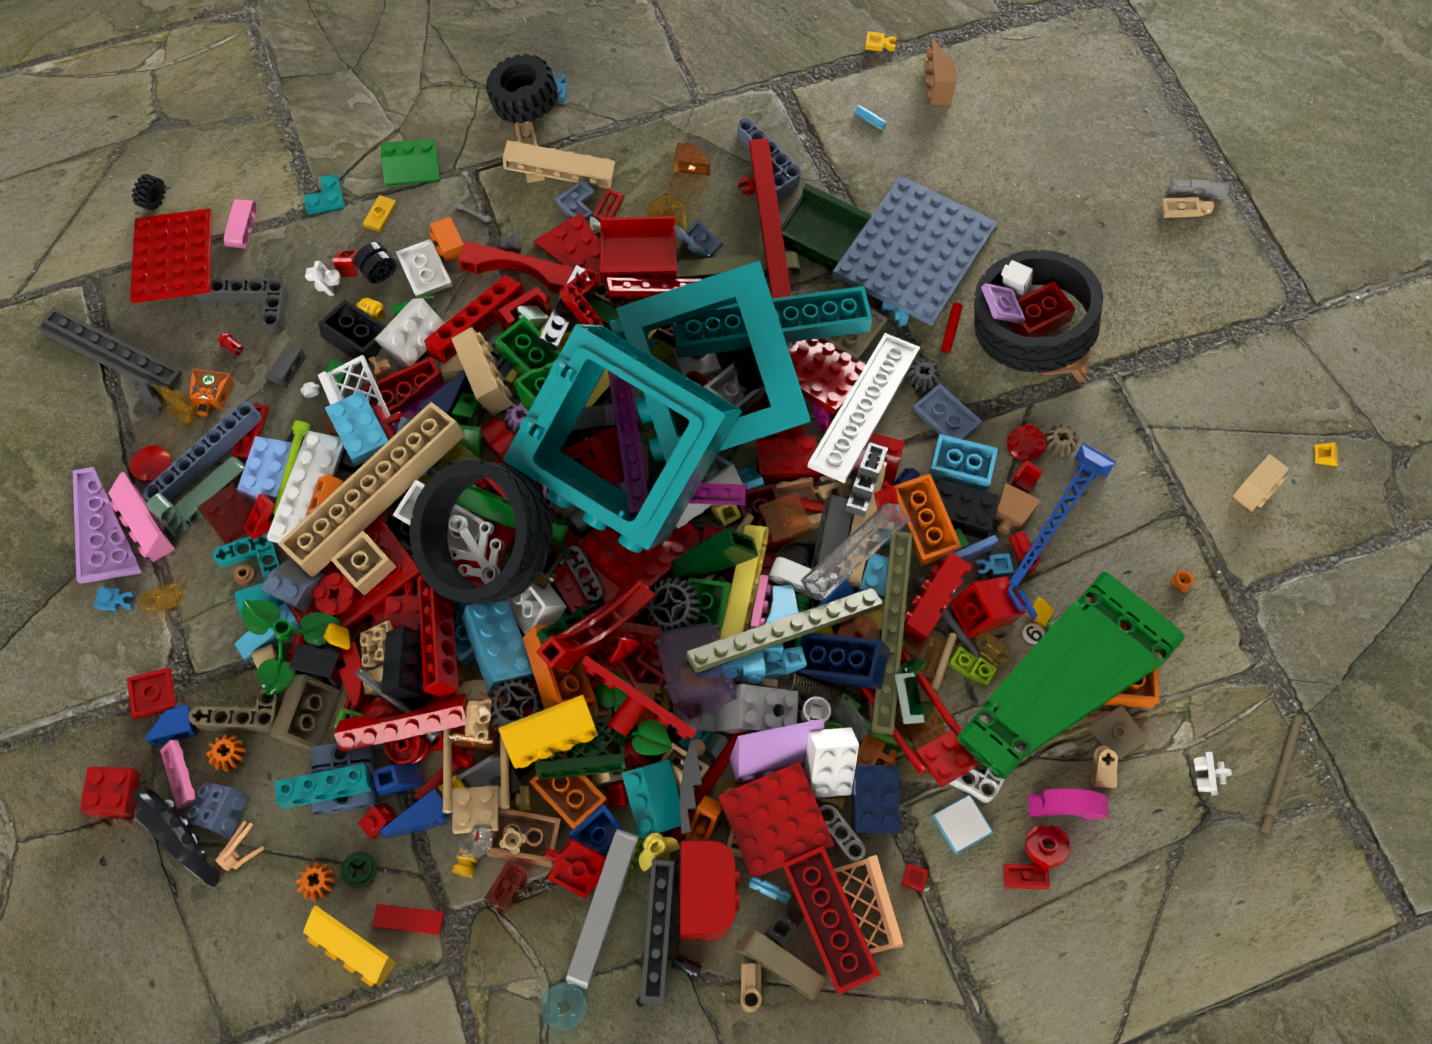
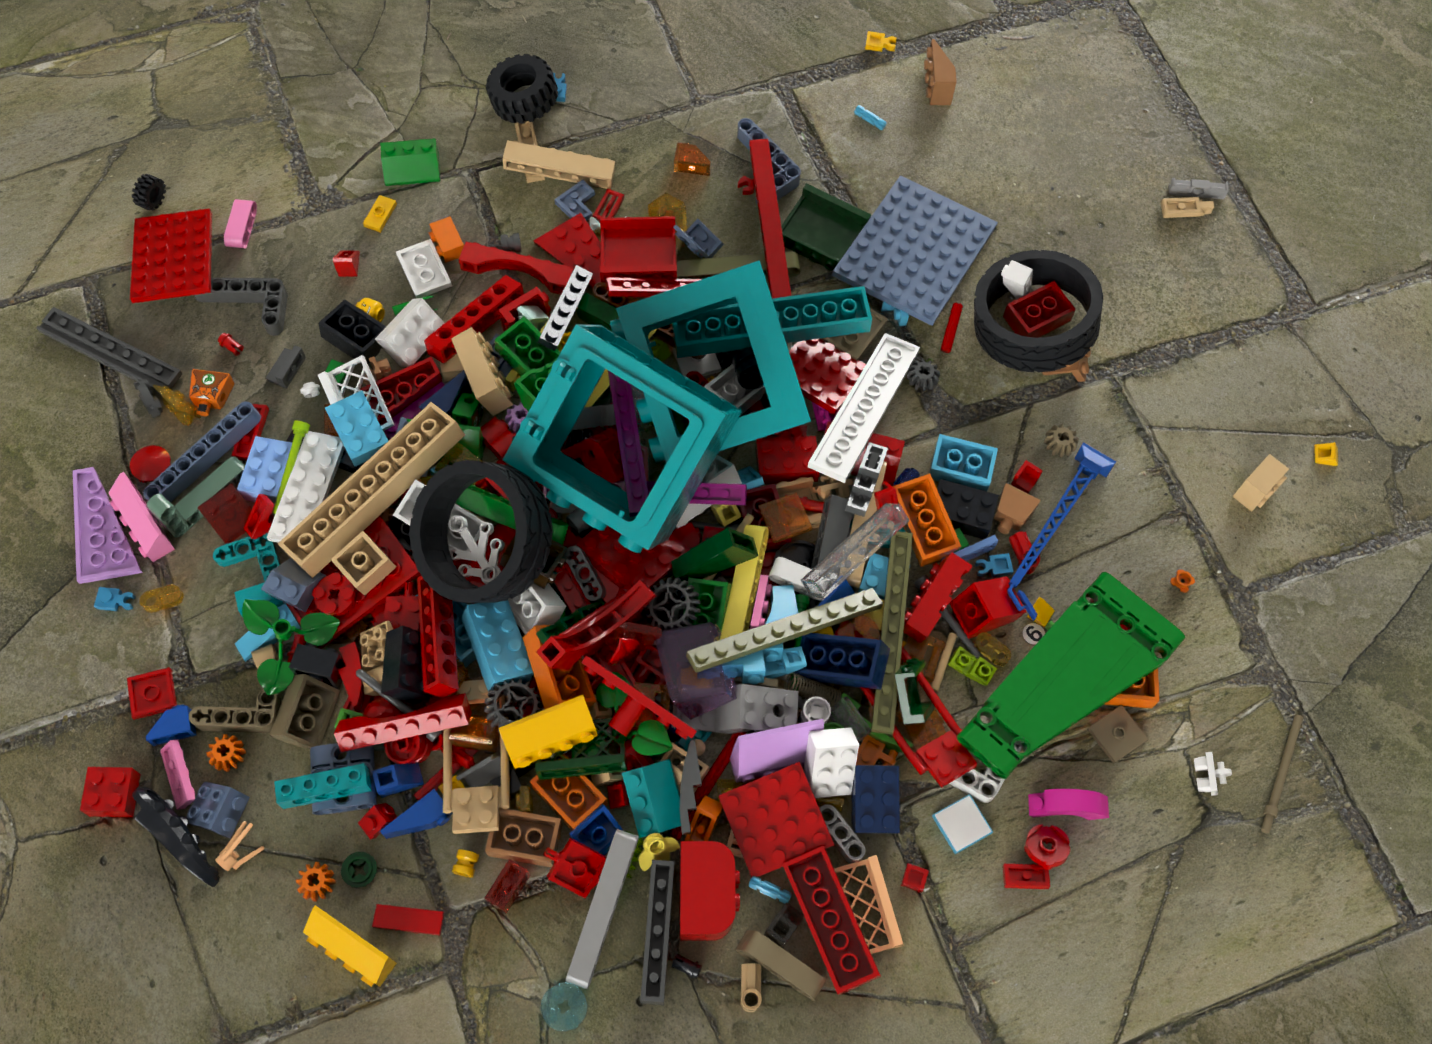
(244, 580): medium nougat plate -> none
(323, 278): white hips -> none
(324, 488): orange slope -> none
(328, 199): teal plate -> none
(337, 636): yellow slope -> none
(375, 262): black wheel -> none
(386, 422): red piece -> none
(460, 207): light grey hinge -> none
(476, 842): clear leg -> none
(478, 718): tan hips -> none
(506, 841): tan plate -> none
(572, 292): red beam -> none
(715, 744): sand green slope -> none
(946, 414): sand blue plate -> none
(1003, 303): lavender tile -> none
(1026, 443): red dish -> none
(1104, 772): tan piece -> none

